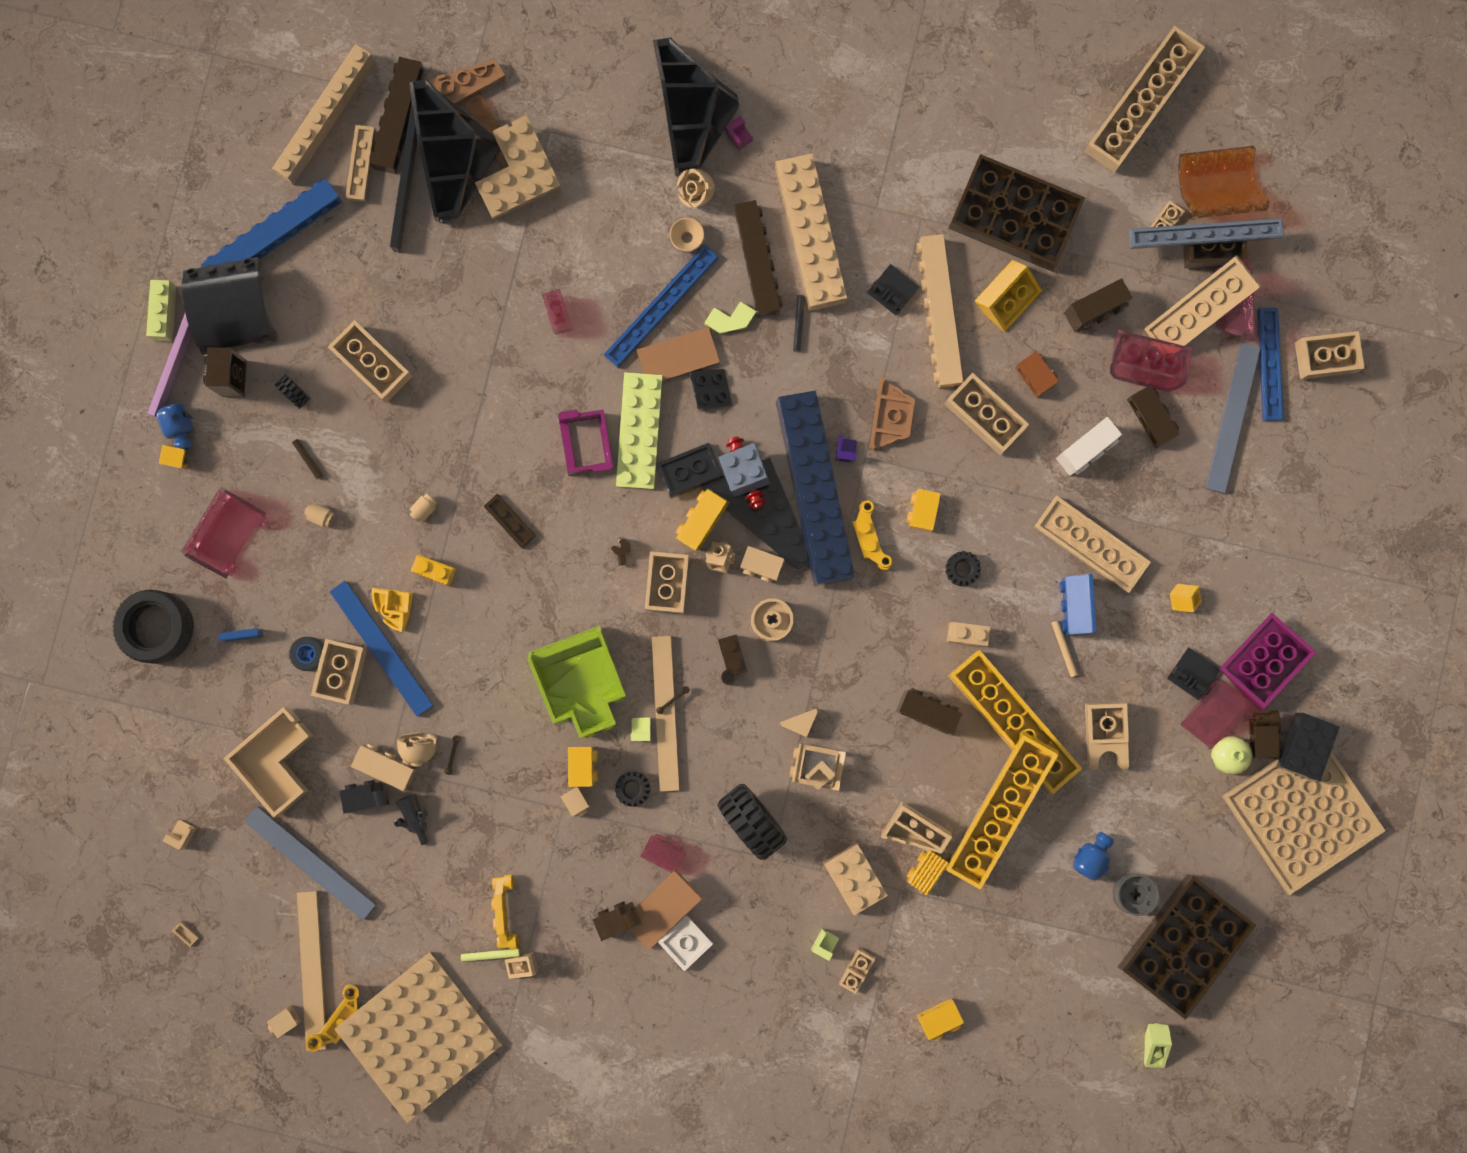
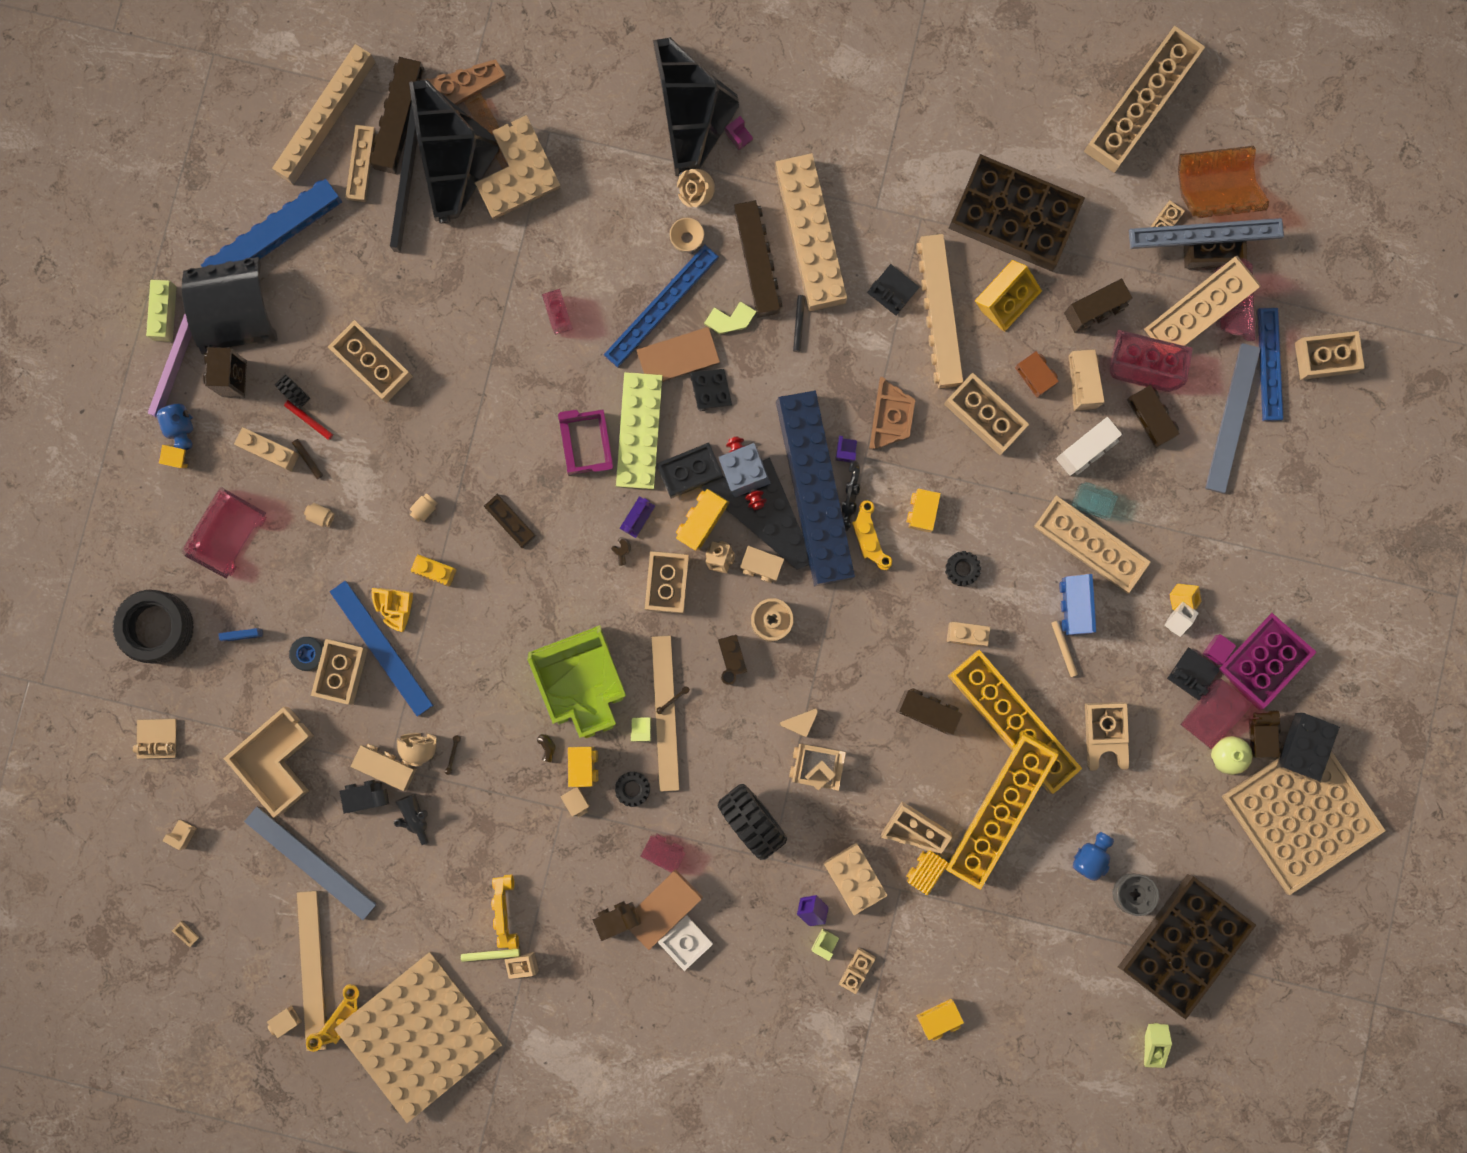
(156, 739): none -> tan hinge
(266, 449): none -> tan brick
(307, 419): none -> red bar
(548, 745): none -> dark brown arm
(637, 517): none -> dark purple hinge
(812, 910): none -> dark purple panel
(852, 489): none -> black piece
(1085, 380): none -> tan wedge
(1094, 501): none -> clear light blue brick
(1181, 619): none -> white brick
(1219, 649): none -> magenta panel

